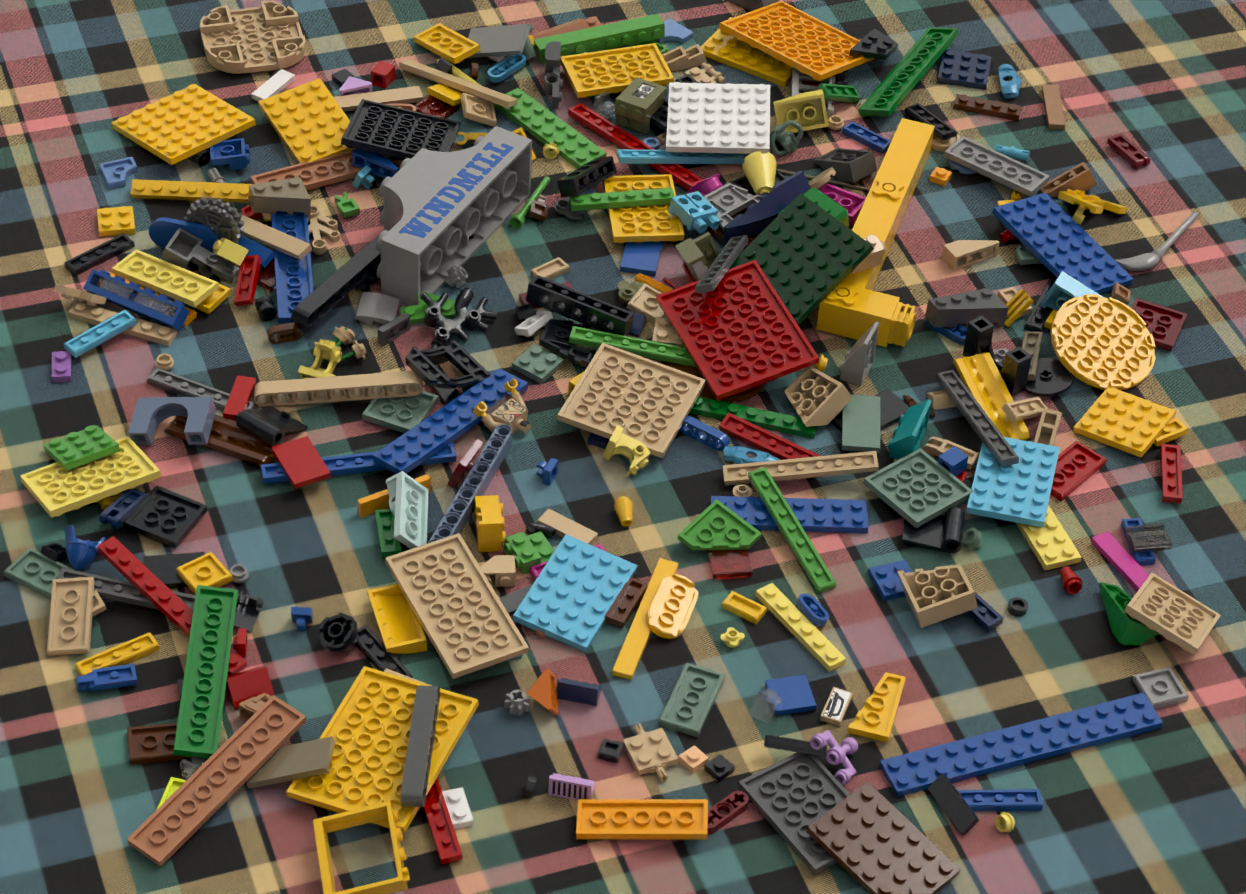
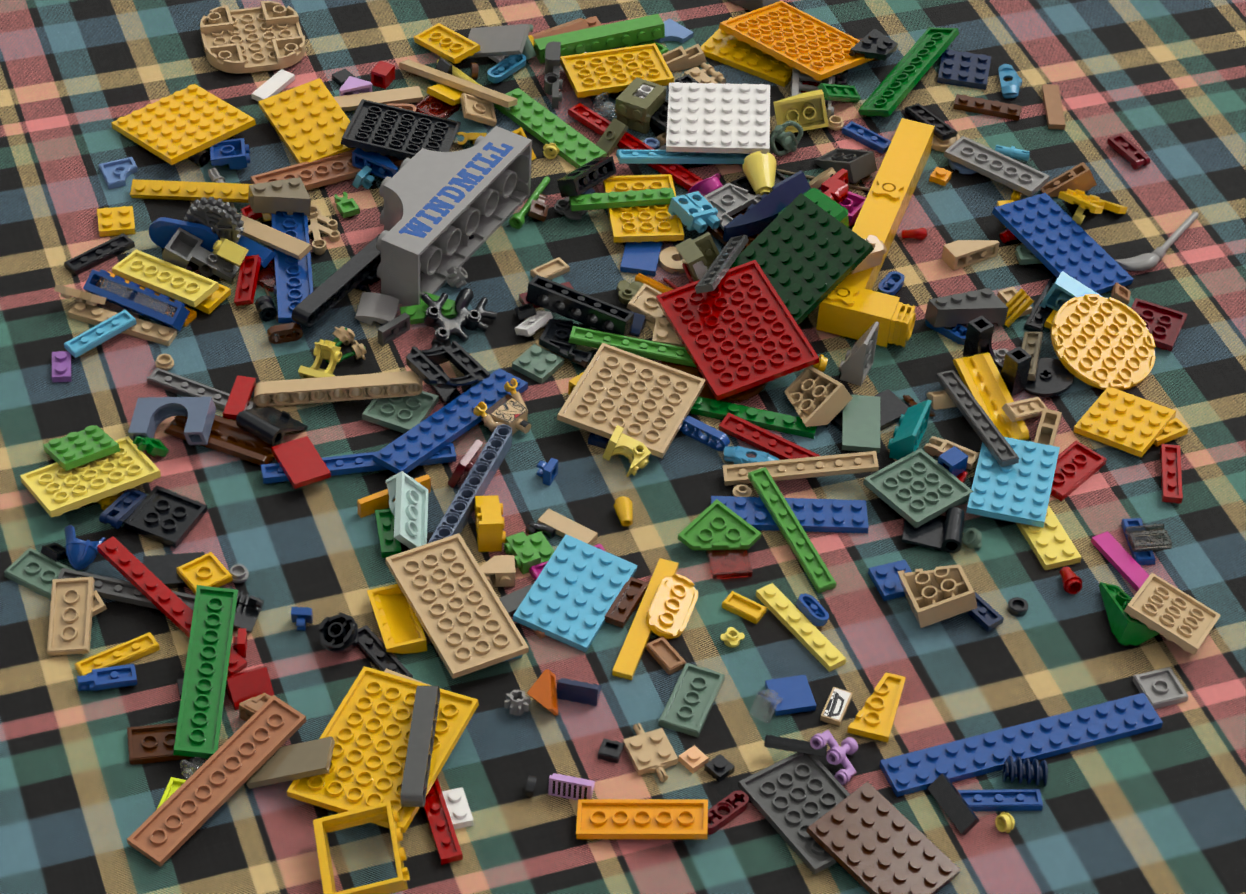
(152, 446): none -> green plate
(612, 136): none -> olive plate
(665, 655): none -> medium nougat tile
(667, 260): none -> tan tile
(836, 186): none -> red plate
(891, 283): none -> blue plate
(919, 234): none -> red arm
(1025, 770): none -> dark blue piece

